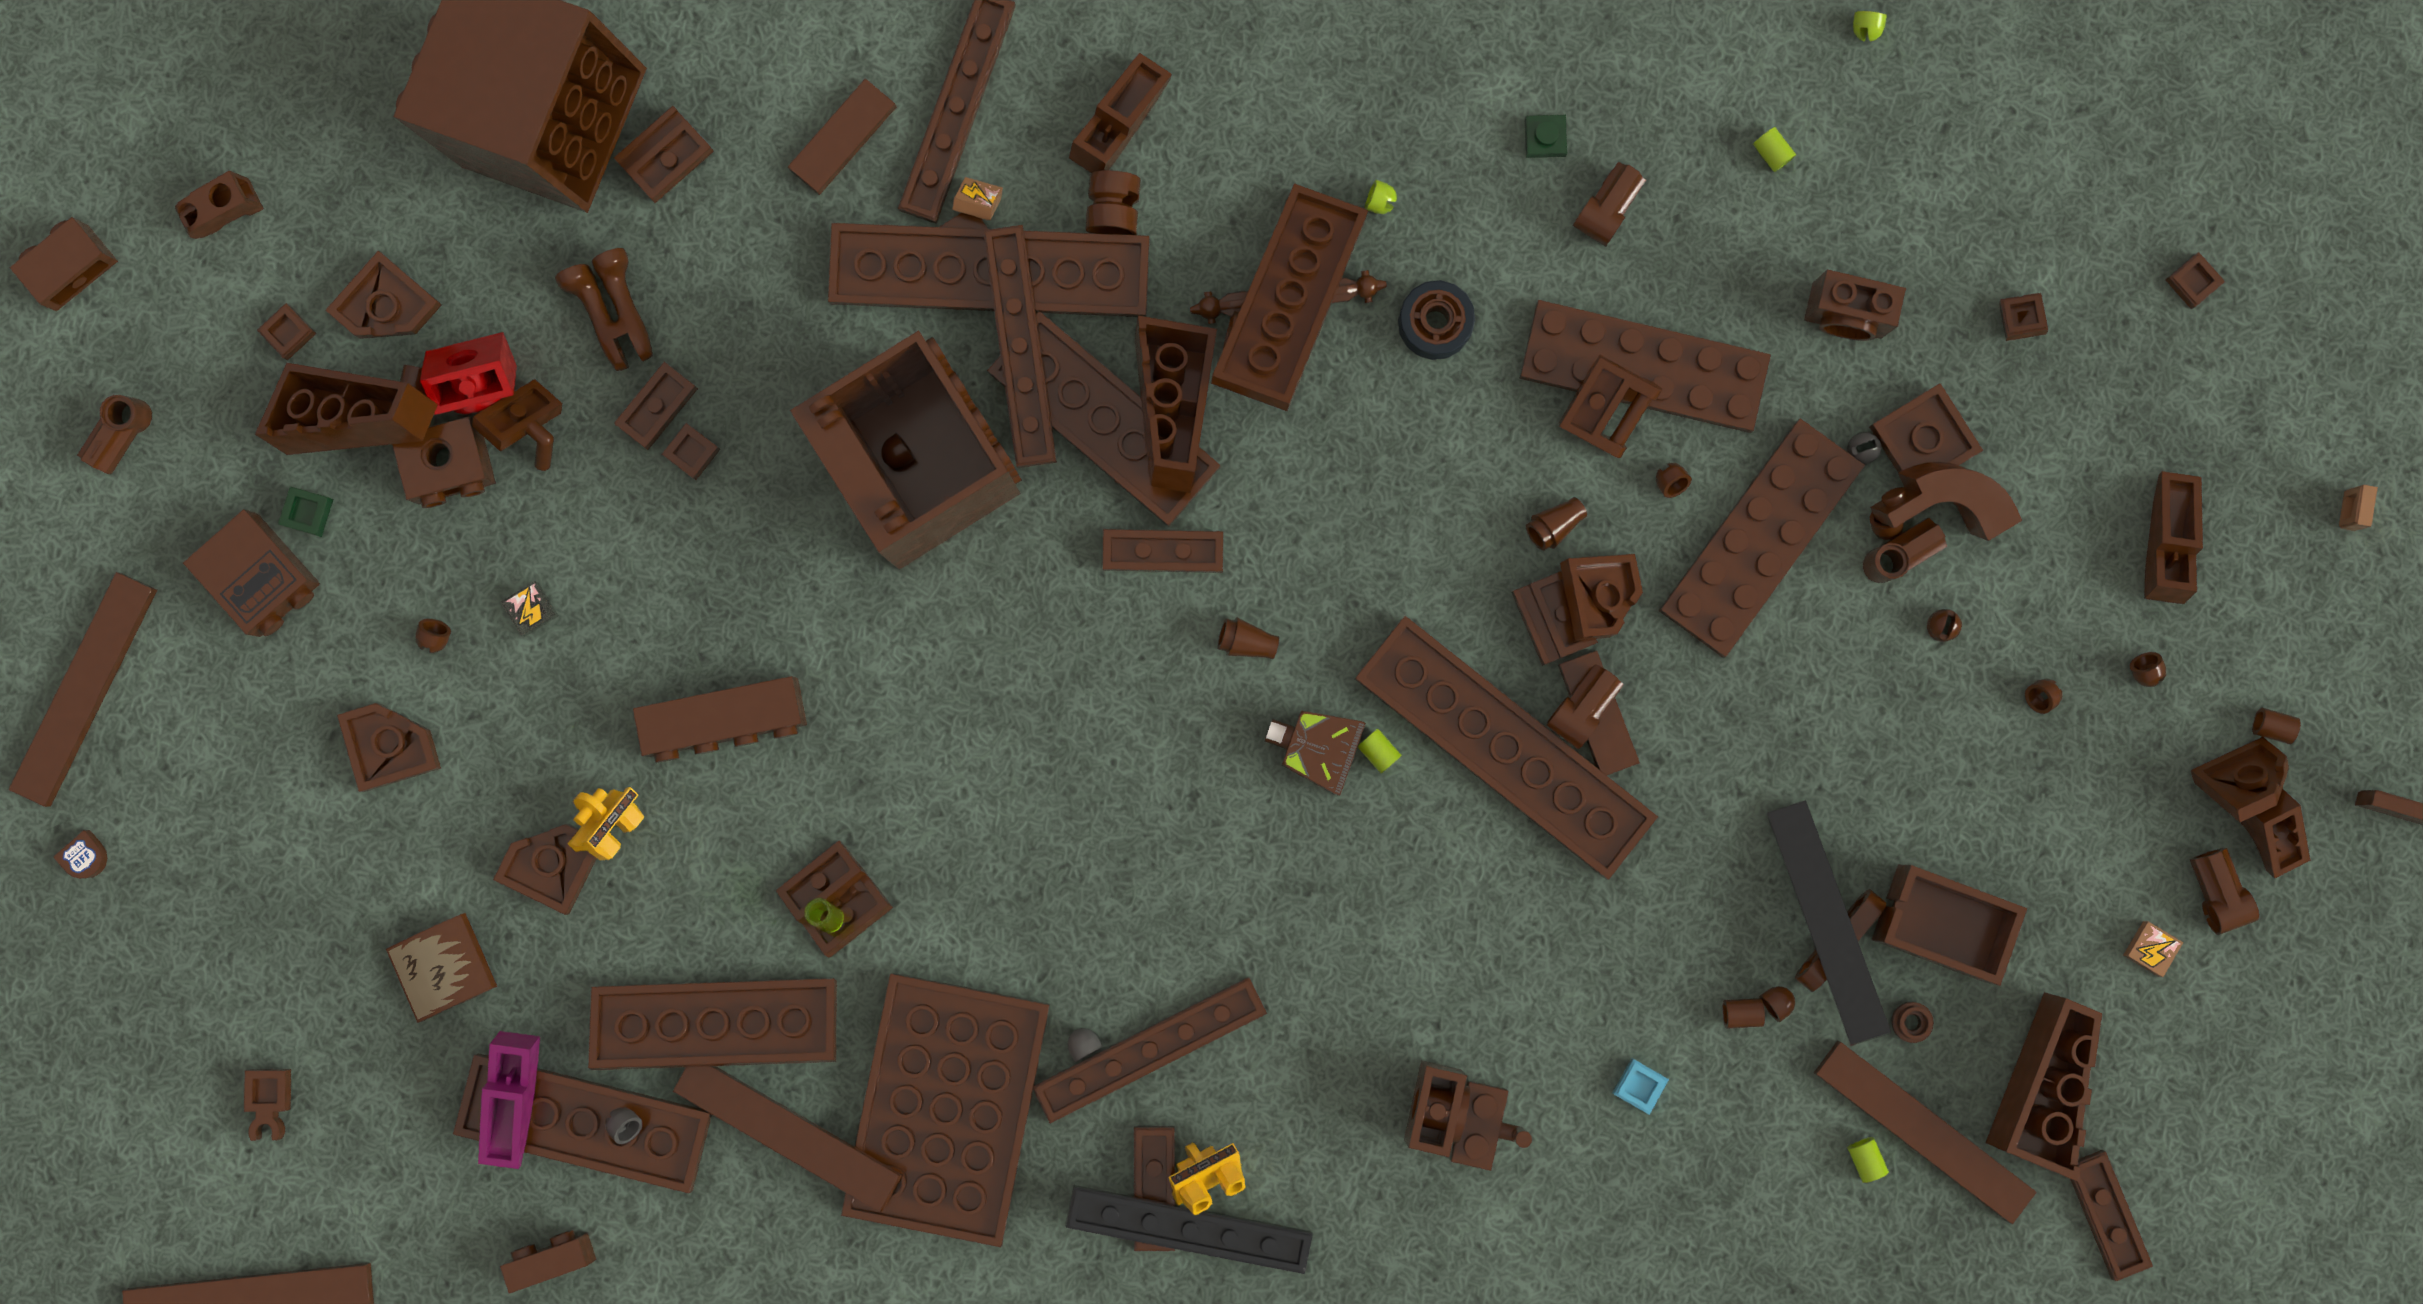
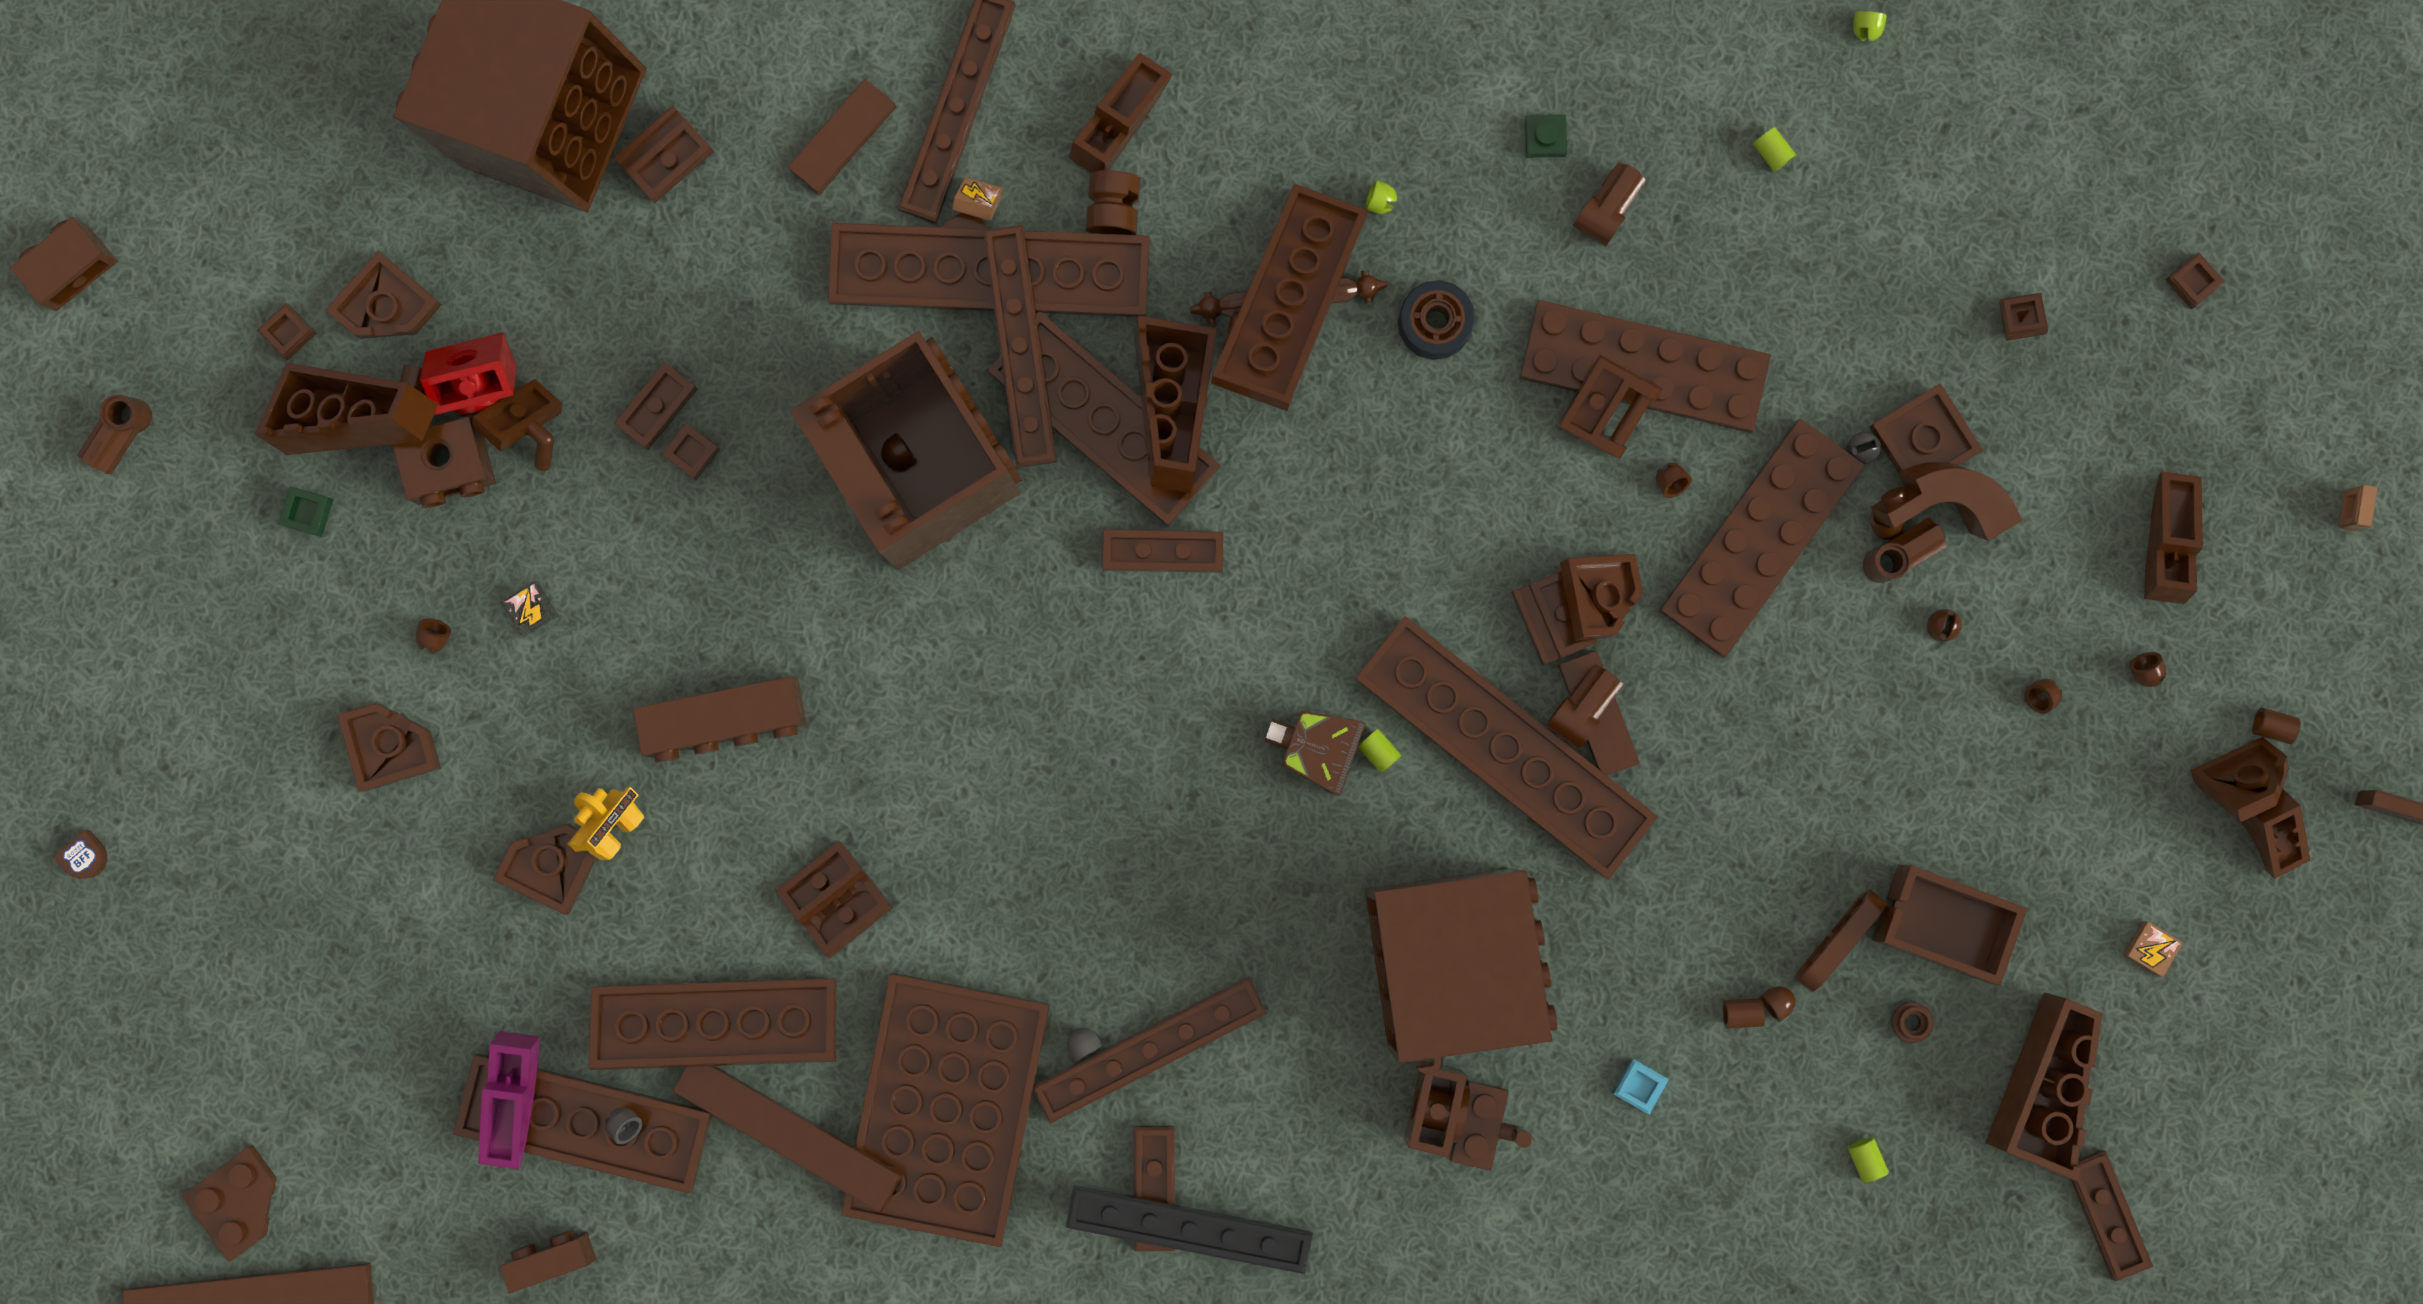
(82, 689): reddish brown tile -> none
(217, 204): reddish brown leg -> none
(235, 1202): none -> reddish brown plate
(252, 574): reddish brown brick -> none
(267, 1094): reddish brown plate -> none
(441, 967): slope -> none
(582, 283): reddish brown piece -> none
(816, 908): clear neon green hinge -> none
(1204, 1171): yellow hips -> none
(1246, 640): reddish brown cone -> none
(1460, 965): none -> reddish brown piece
(1554, 524): reddish brown cone -> none
(1828, 923): black tile -> none
(1854, 306): reddish brown brick -> none
(1925, 1132): reddish brown tile -> none
(2225, 898): reddish brown piece -> none

